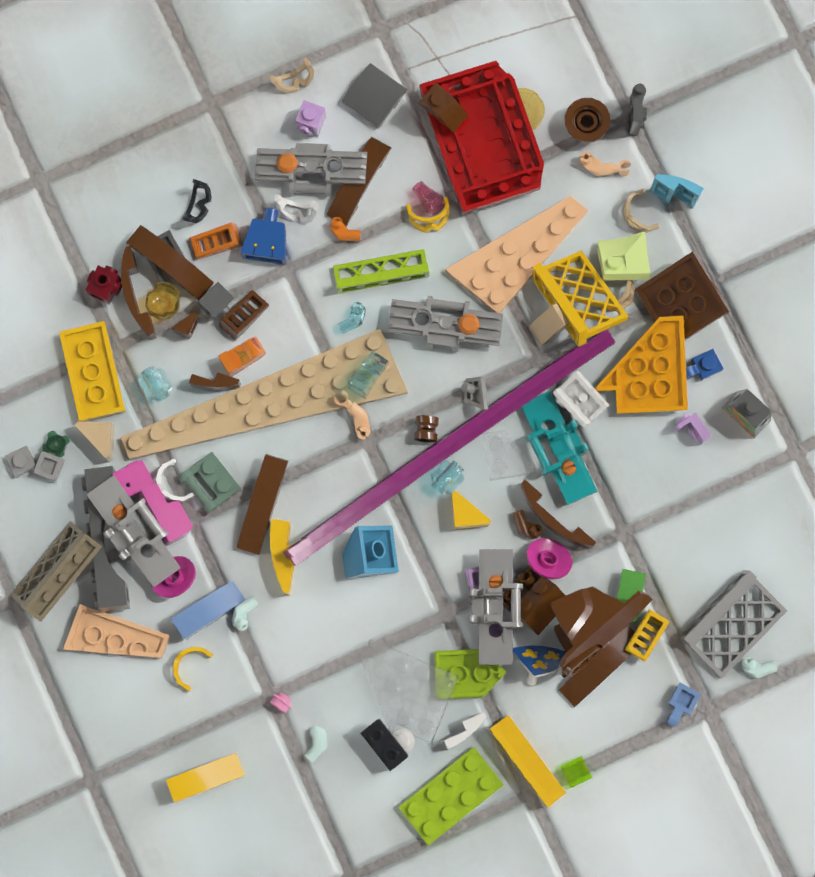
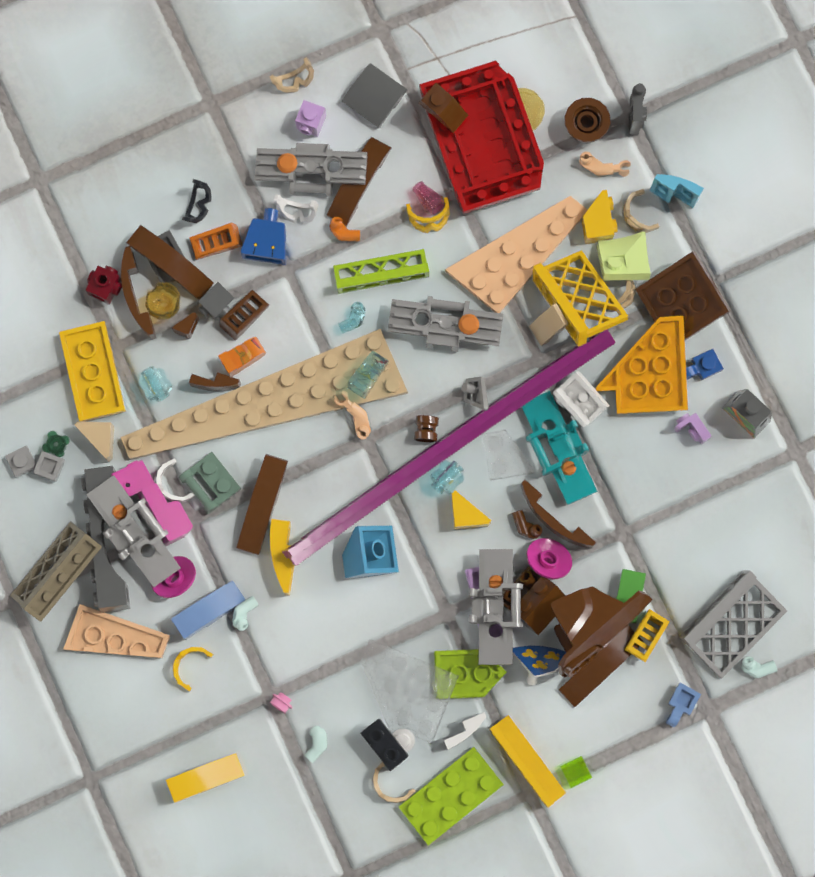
(383, 796): none -> tan helmet
(597, 221): none -> yellow slope

